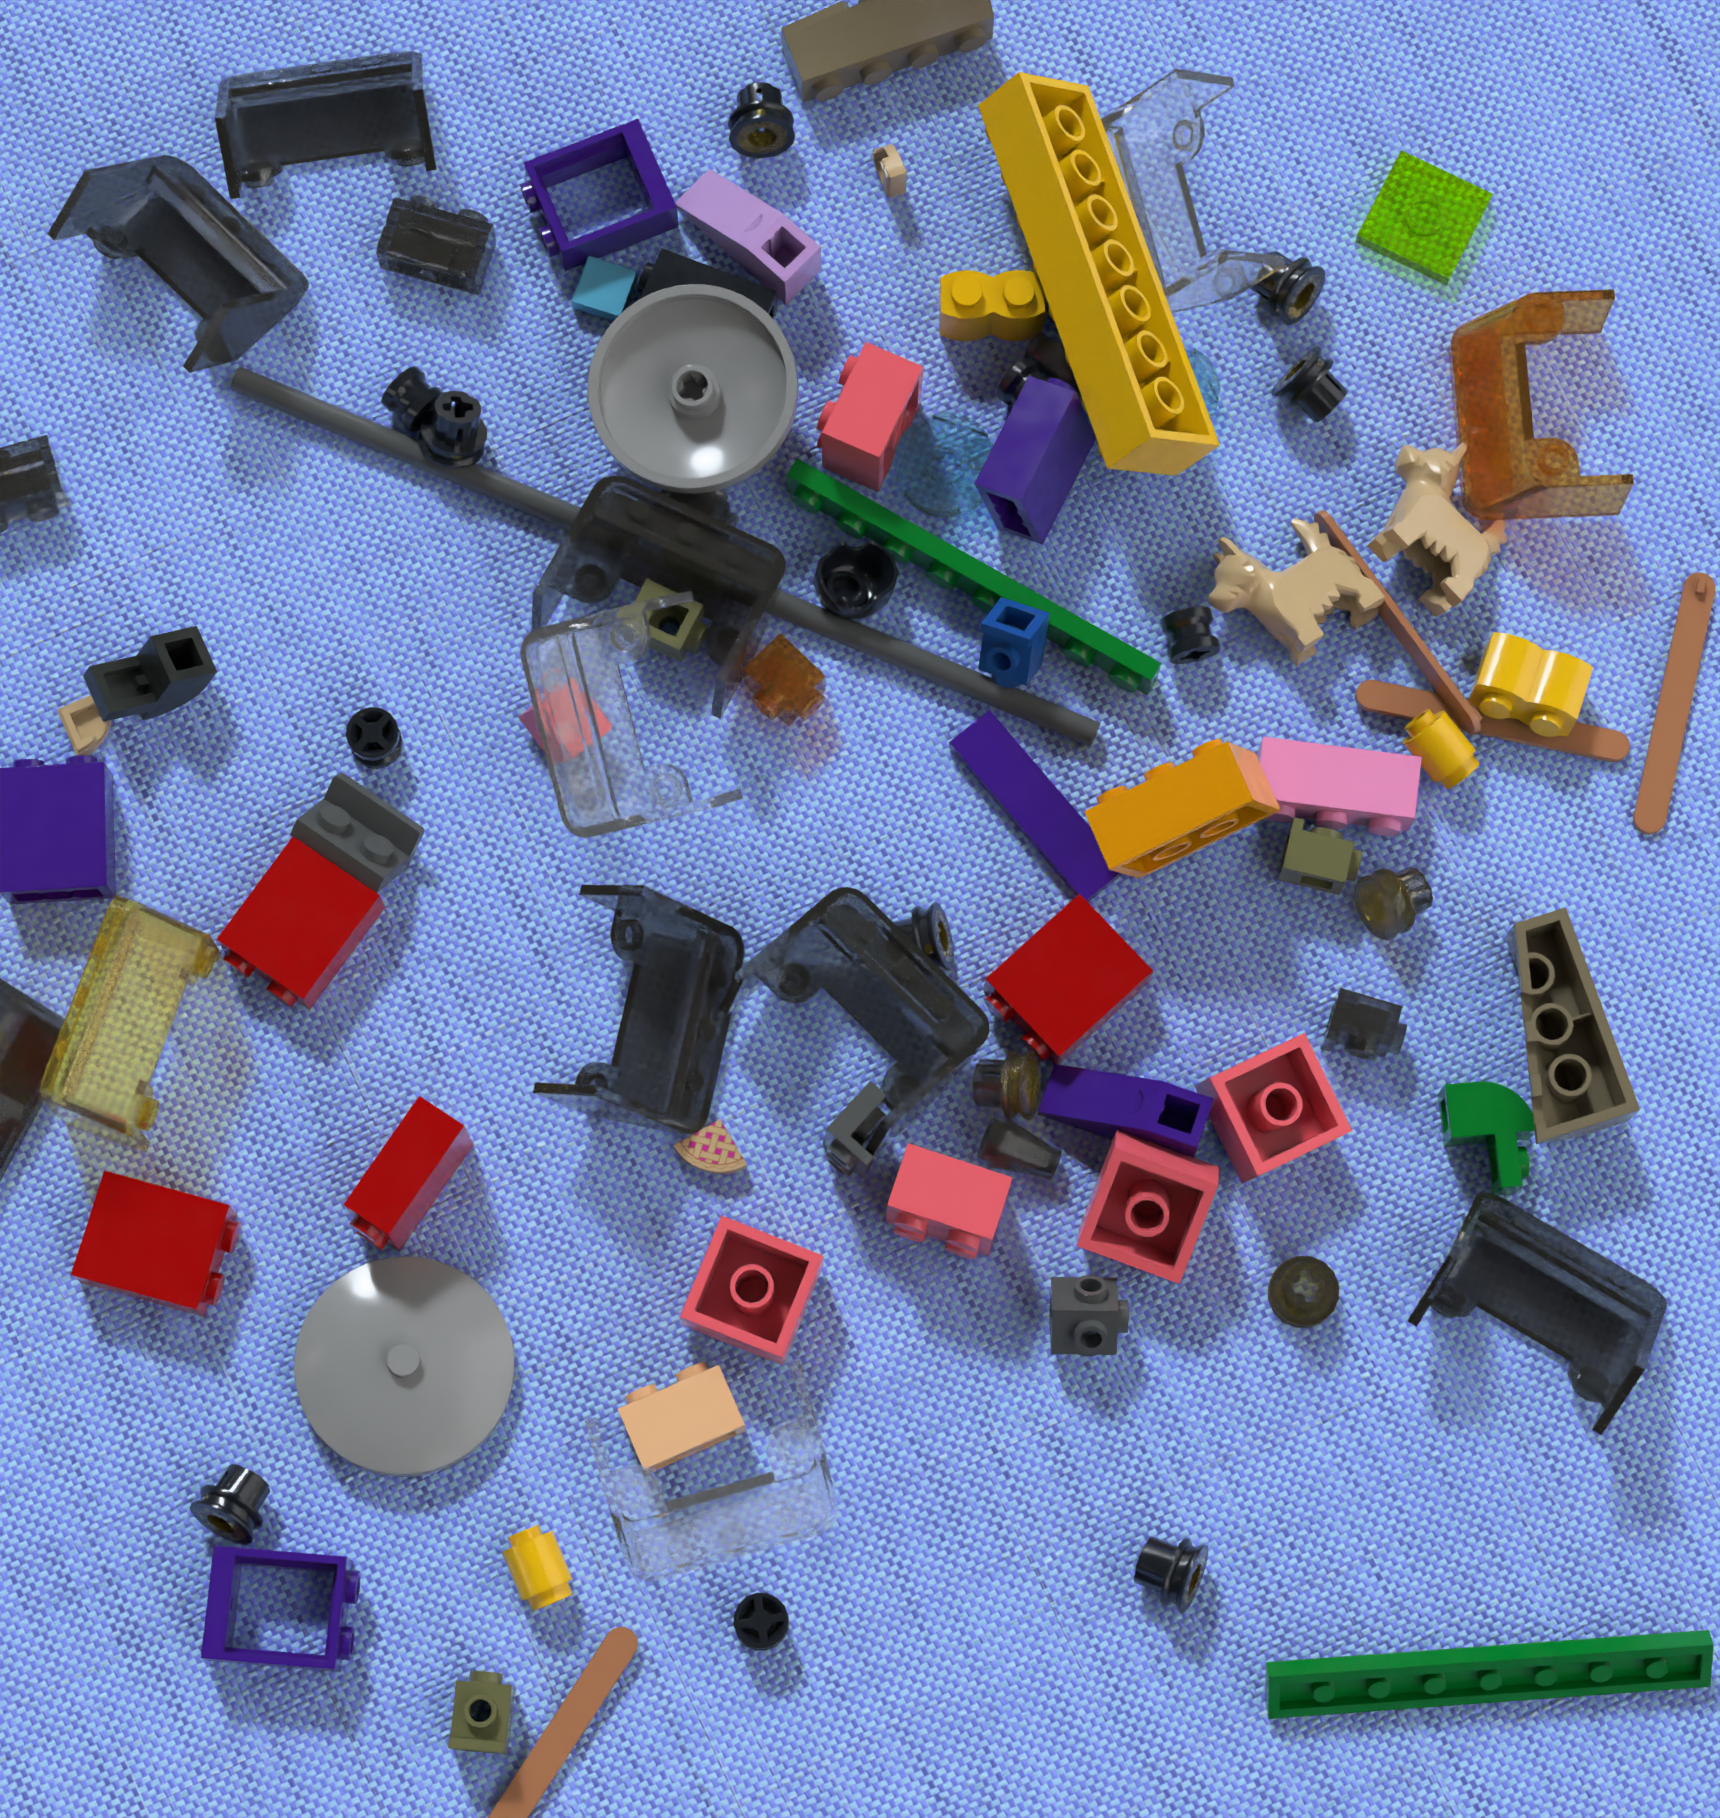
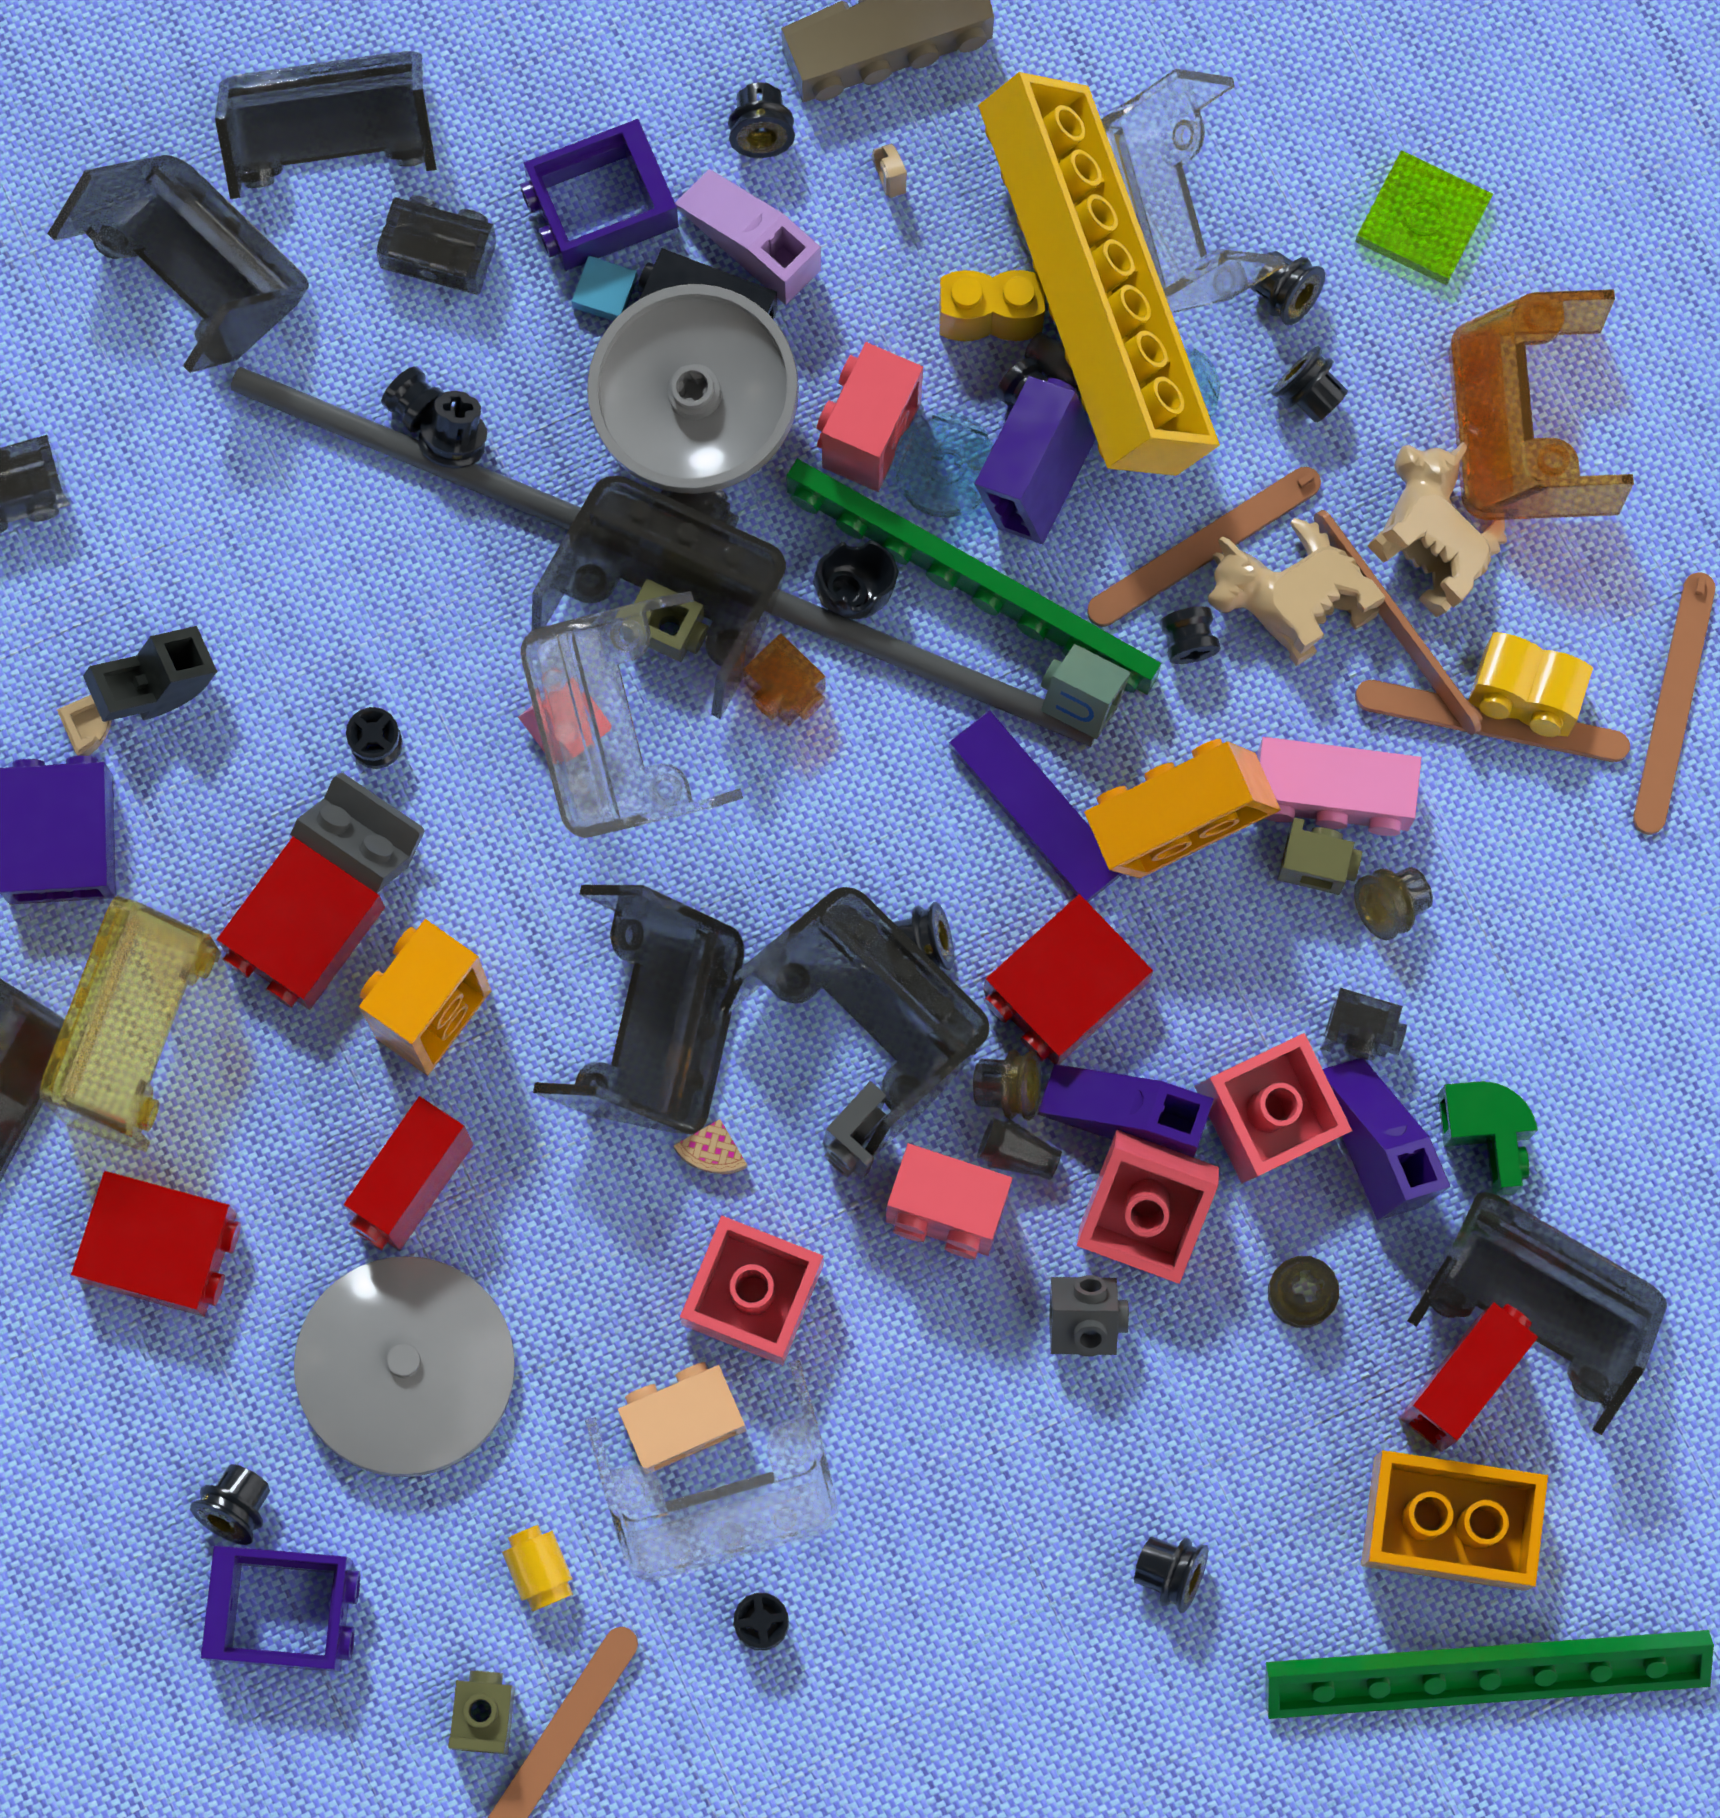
(424, 995): none -> light orange brick
(1008, 652): blue brick -> none
(1083, 690): none -> sand green brick
(1199, 548): none -> nougat piece
(1385, 1142): none -> dark purple slope
(1443, 748): yellow brick -> none
(1454, 1520): none -> light orange brick
(1469, 1375): none -> red brick
(1570, 1048): dark tan wedge -> none

